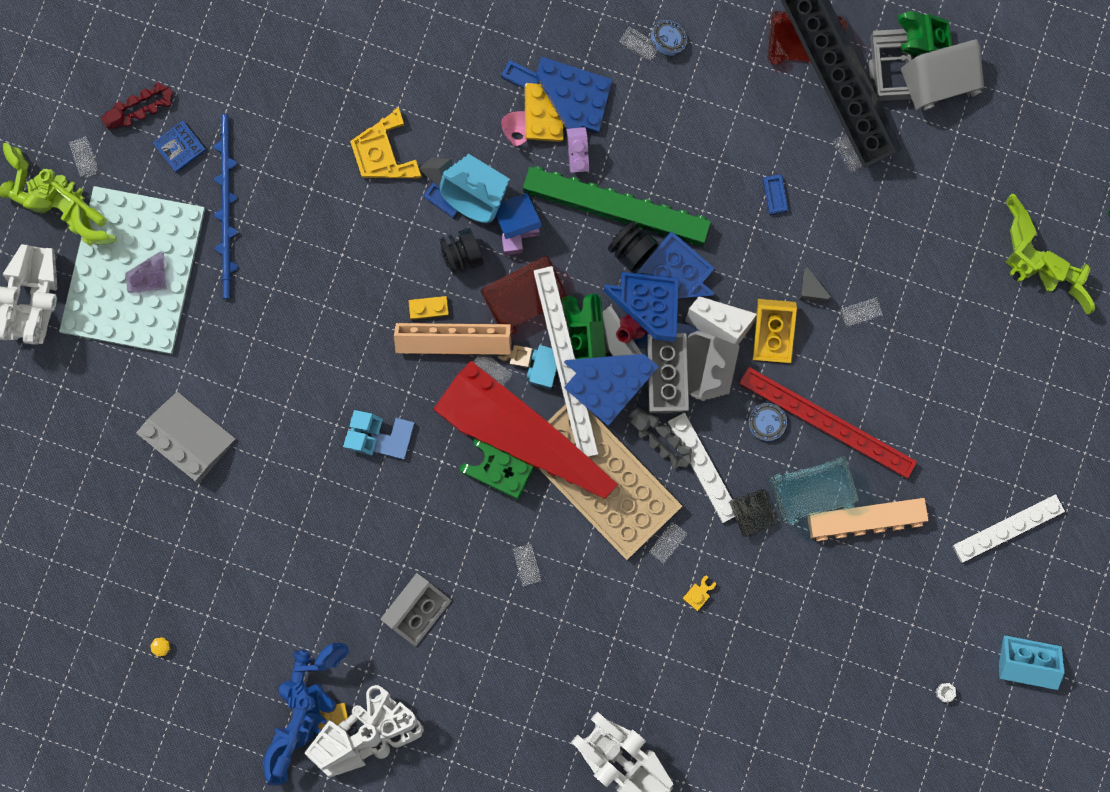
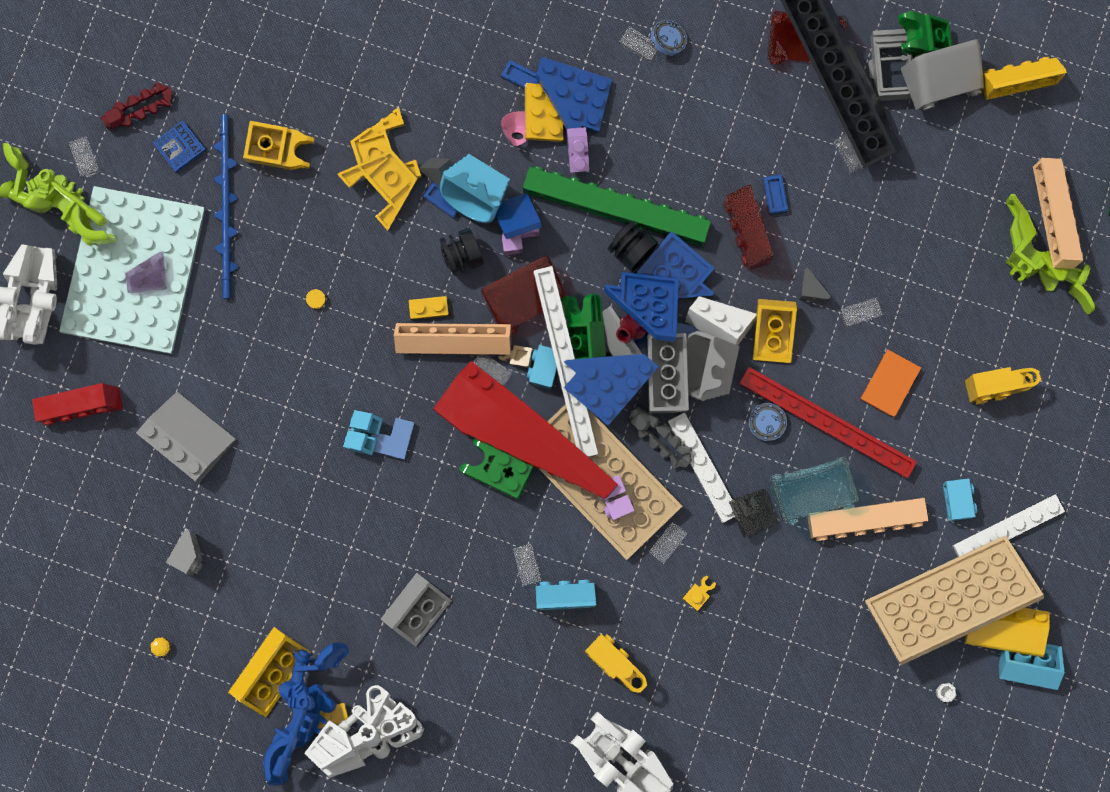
(77, 403): none -> red wedge
(186, 554): none -> light grey slope
(265, 672): none -> yellow slope
(282, 146): none -> yellow brick
(315, 299): none -> yellow tile
(389, 178): none -> yellow wing
(565, 595): none -> medium azure slope
(615, 662): none -> yellow brick
(620, 506): none -> lavender piece
(748, 228): none -> clear red slope
(890, 383): none -> orange tile
(953, 600): none -> tan plate
(959, 499): none -> medium azure brick
(999, 384): none -> yellow brick
(1019, 632): none -> yellow slope
(1022, 77): none -> yellow slope
(1057, 213): none -> light nougat brick

